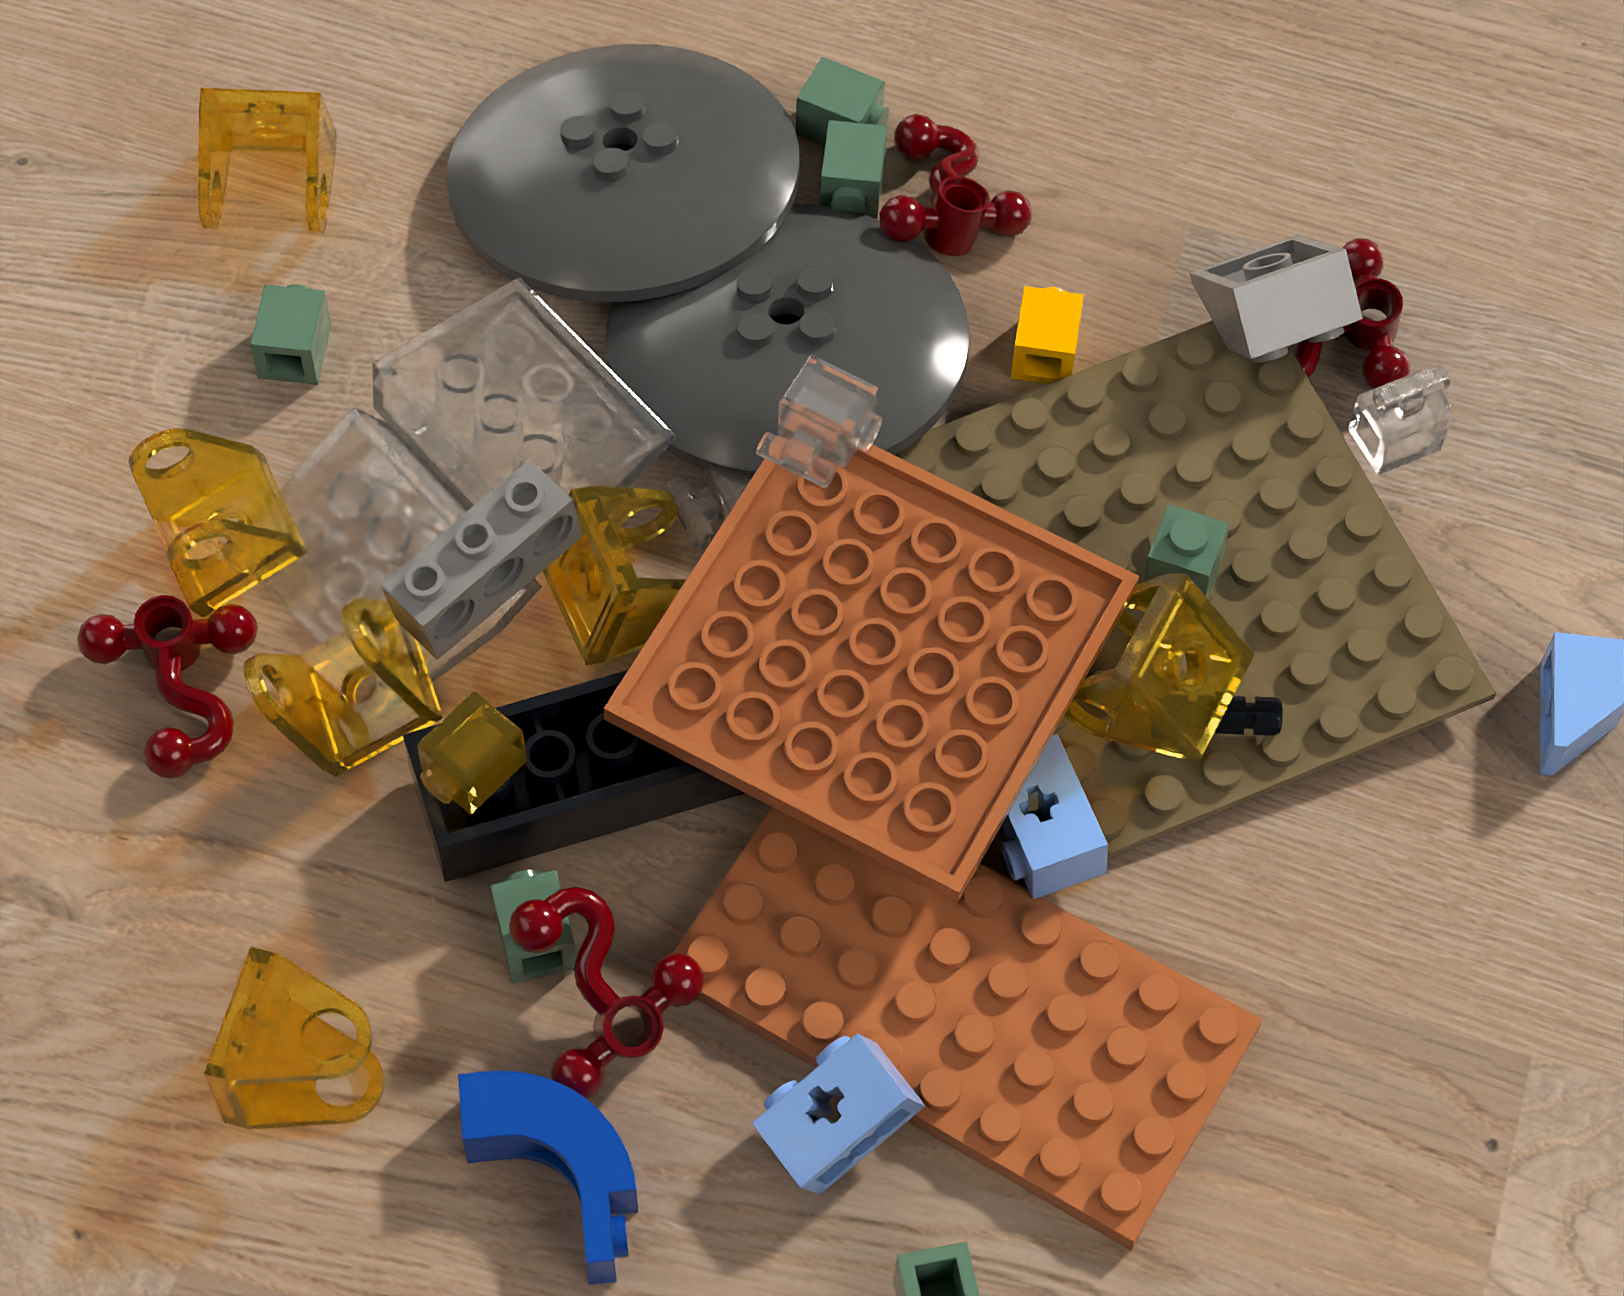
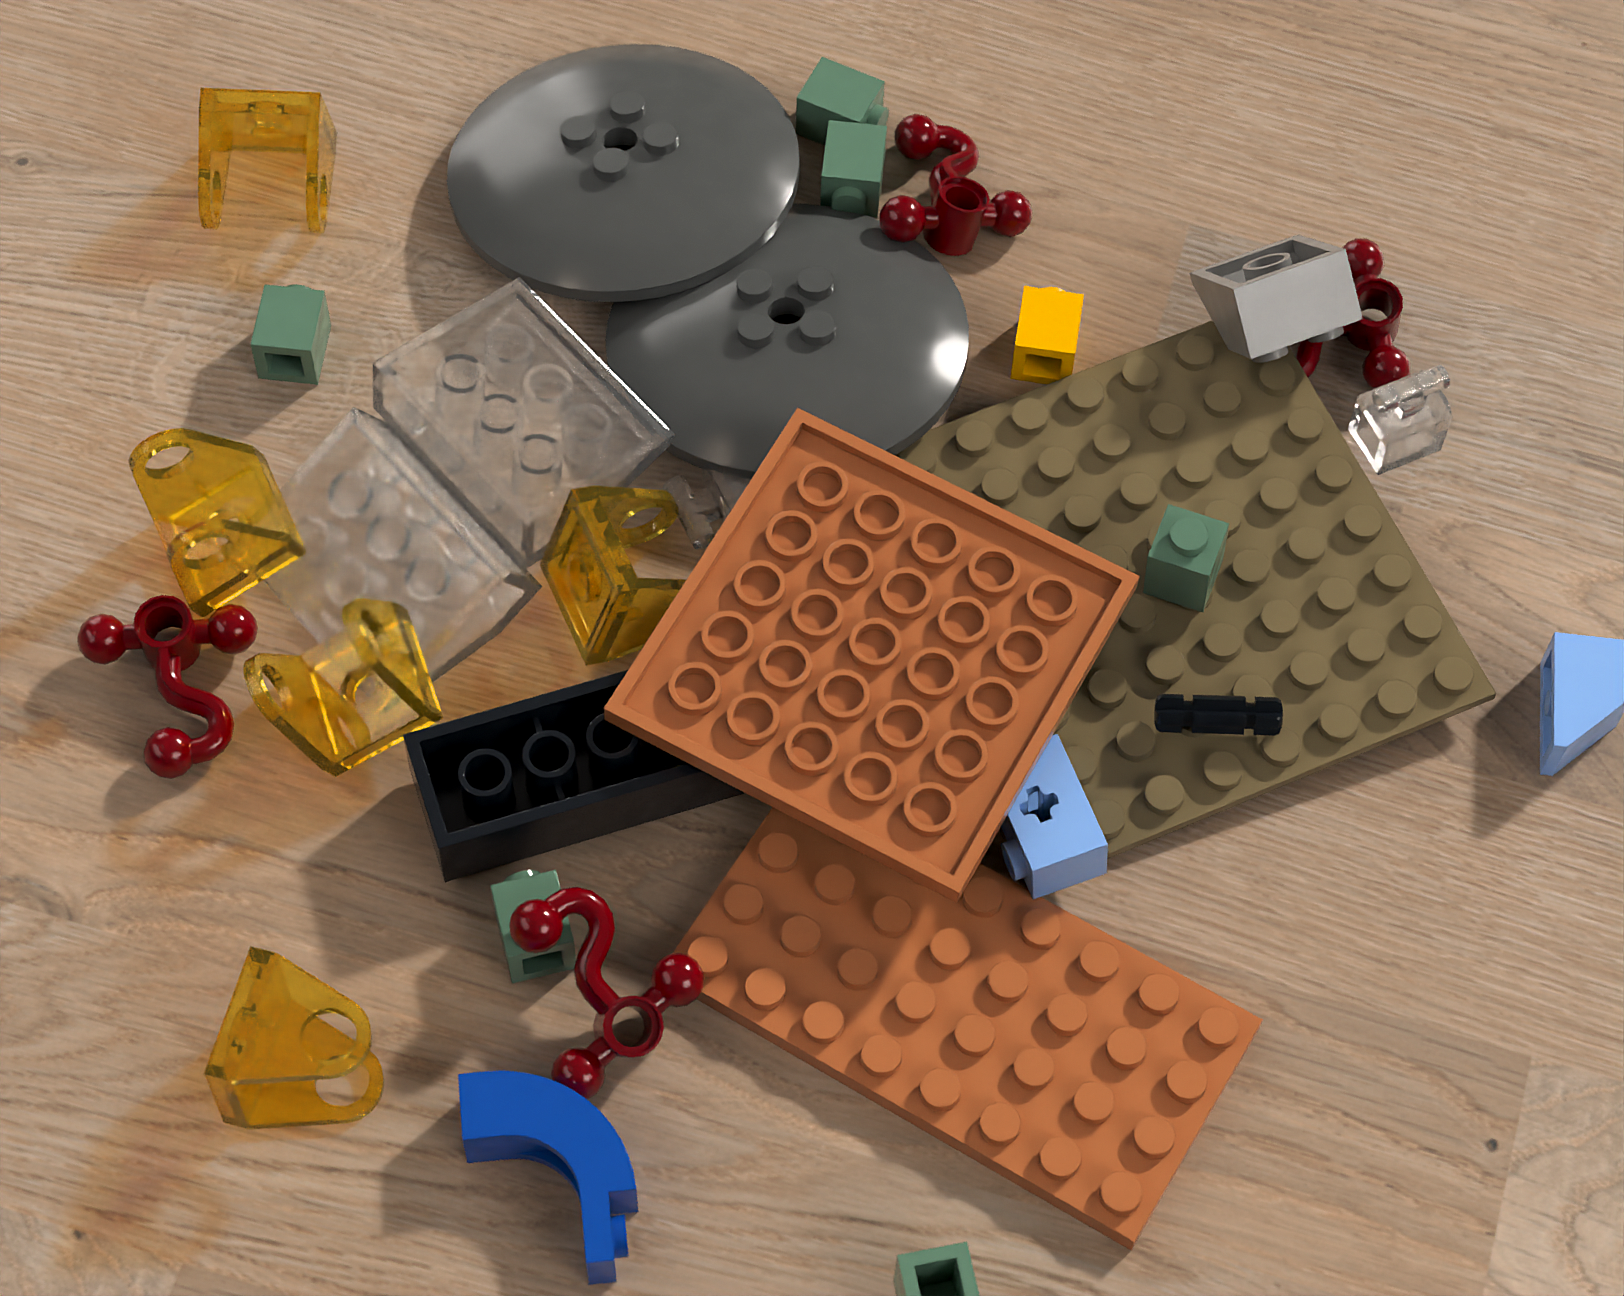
(471, 753): clear yellow brick -> none
(483, 559): light grey brick -> none
(824, 416): clear brick -> none
(872, 1108): light blue brick -> none
(1146, 689): clear yellow hose -> none

